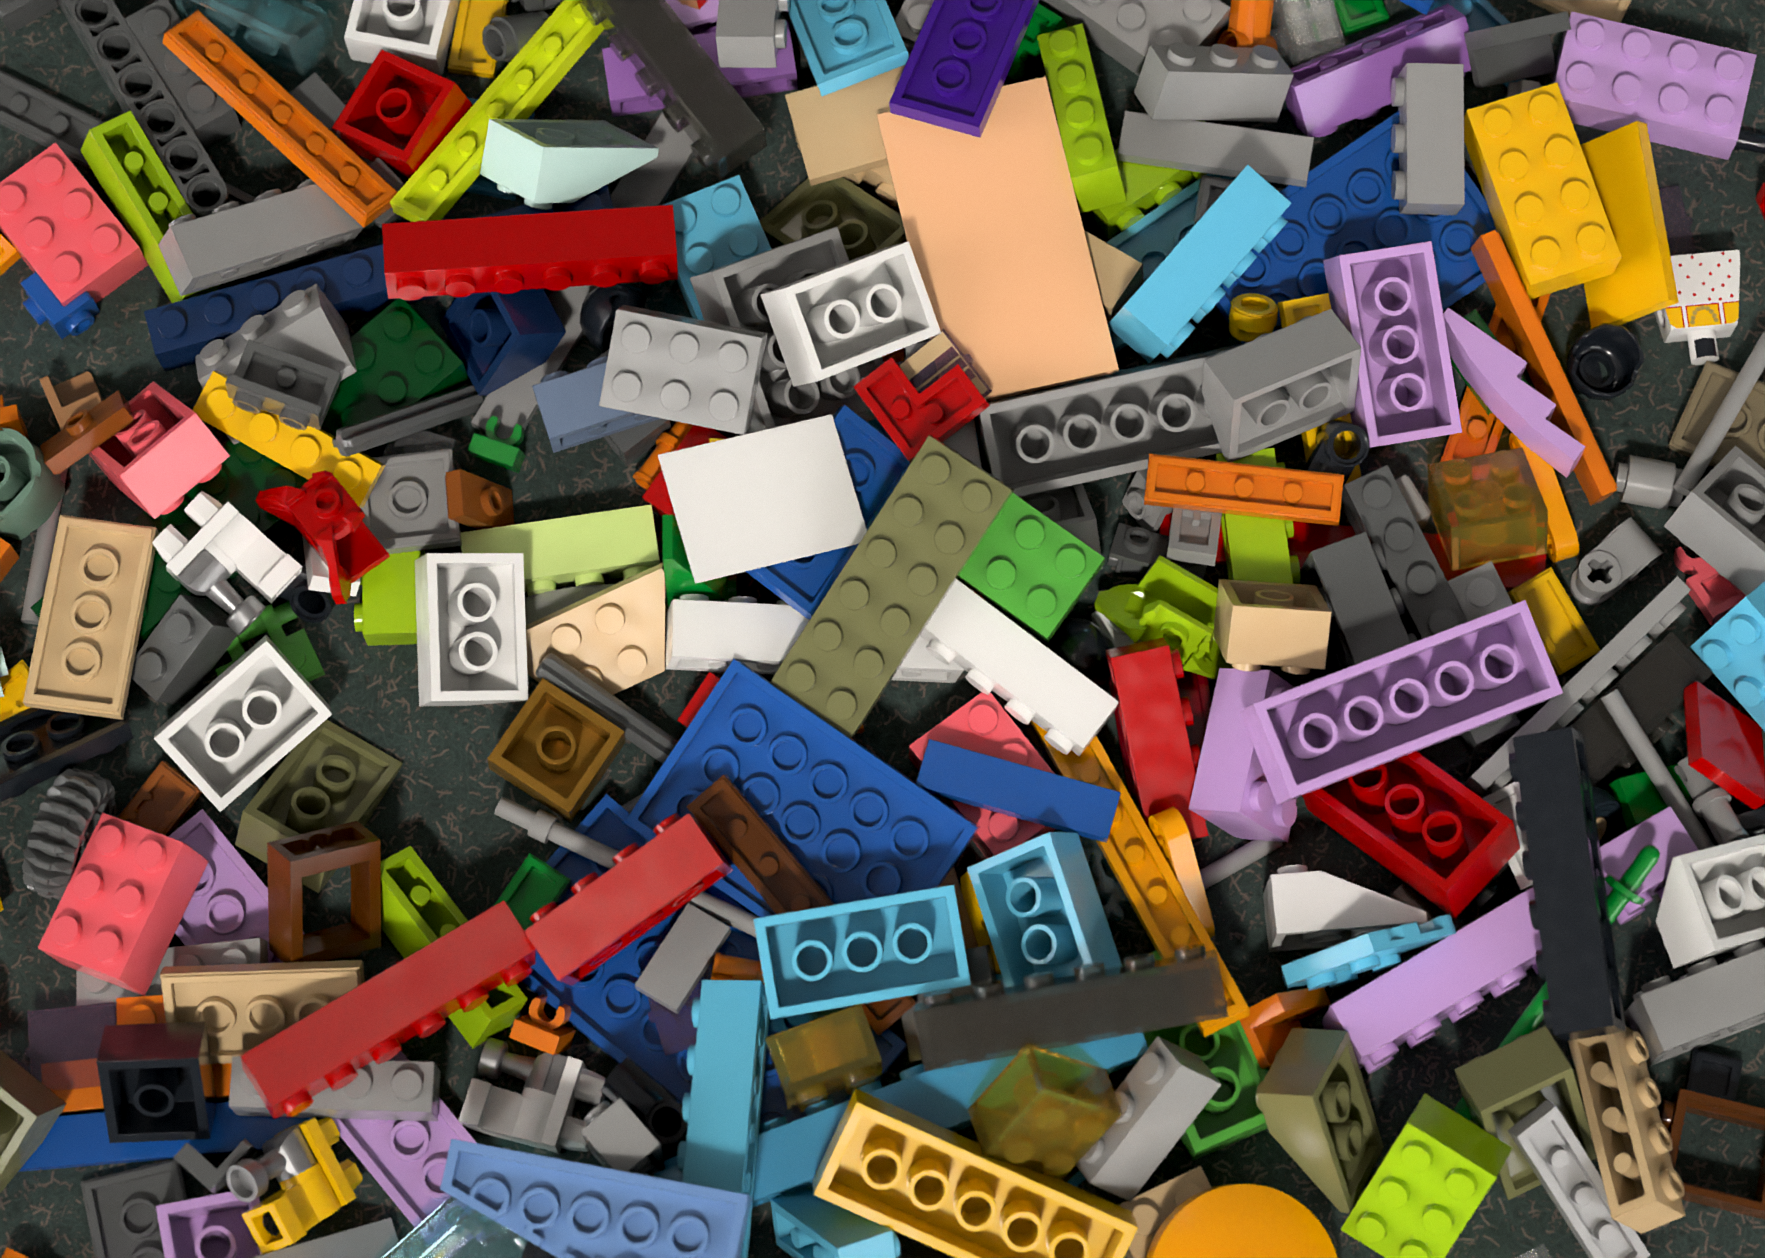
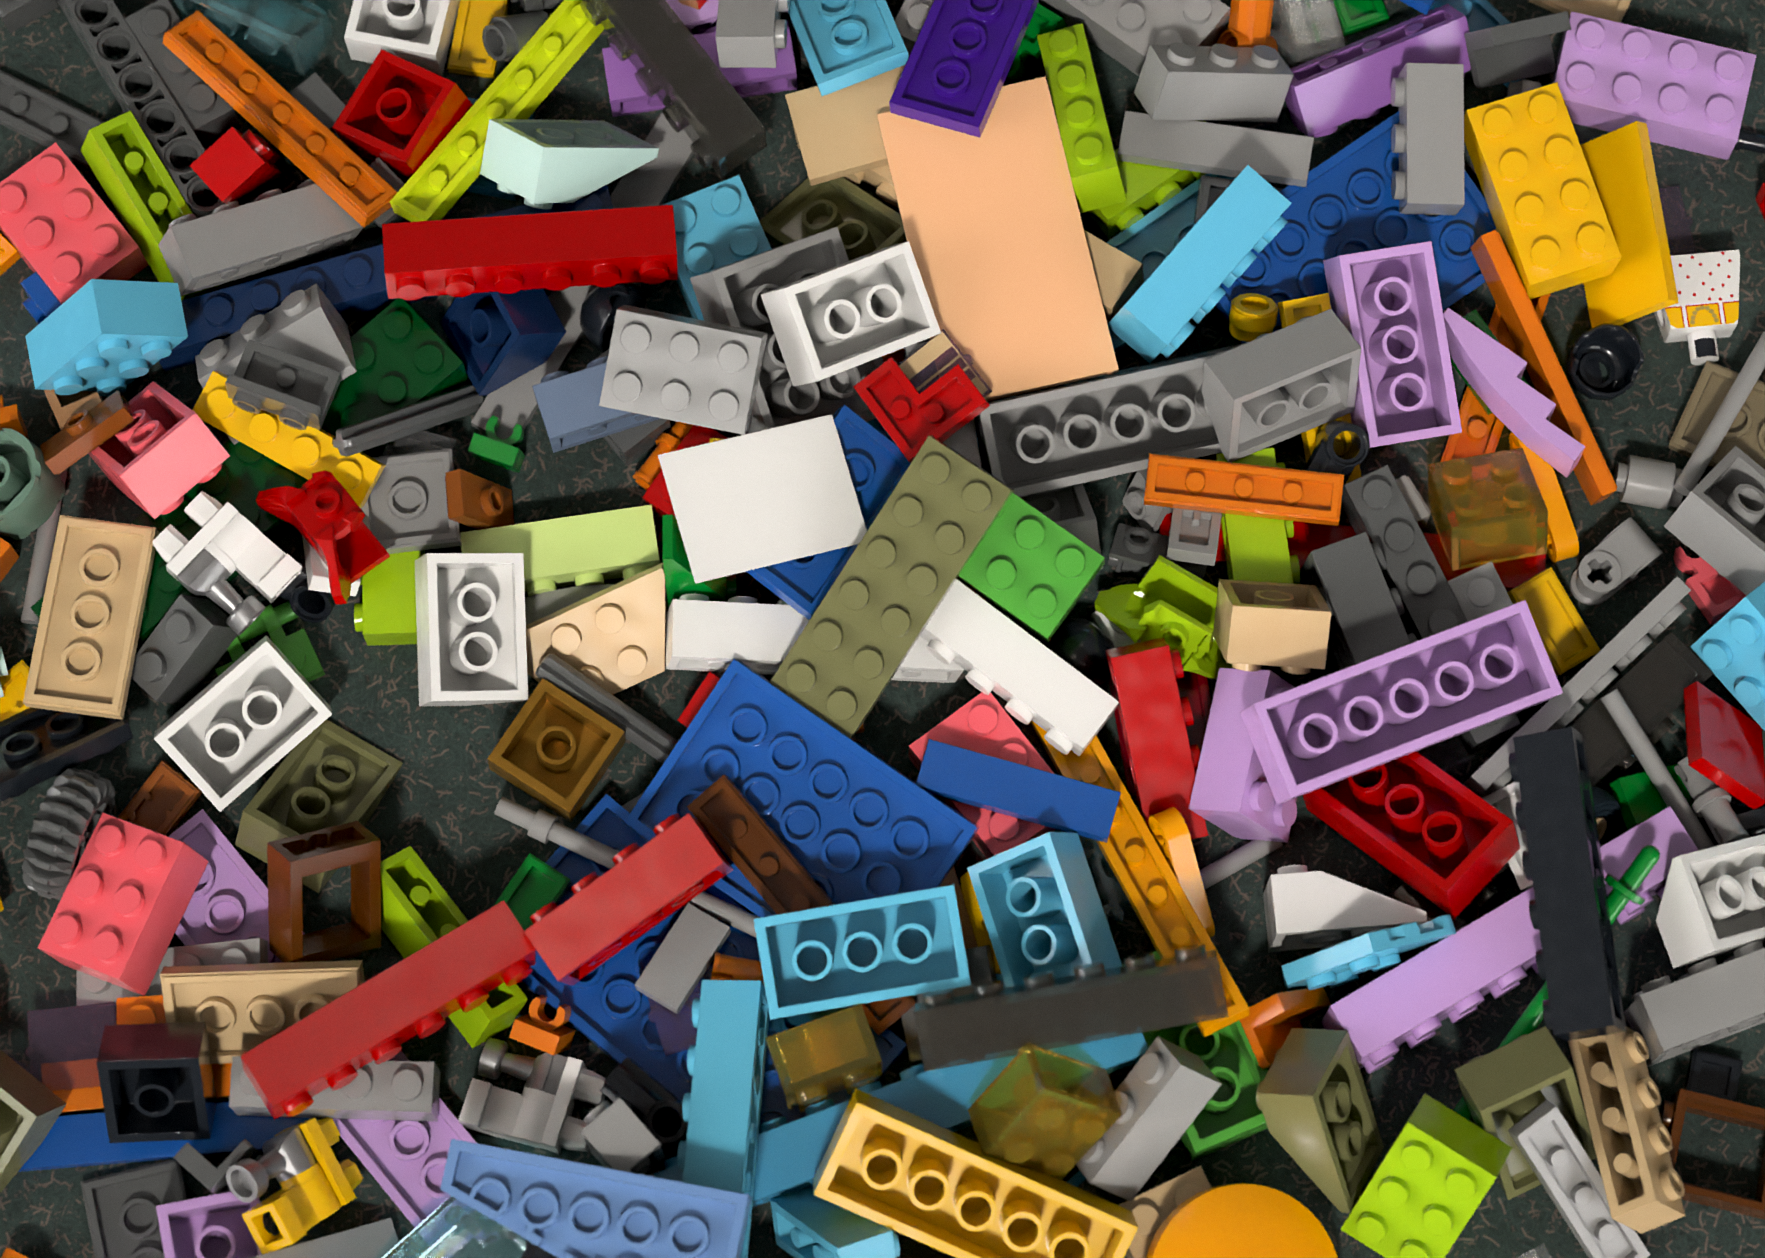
(106, 336): none -> medium azure brick
(237, 165): none -> red slope

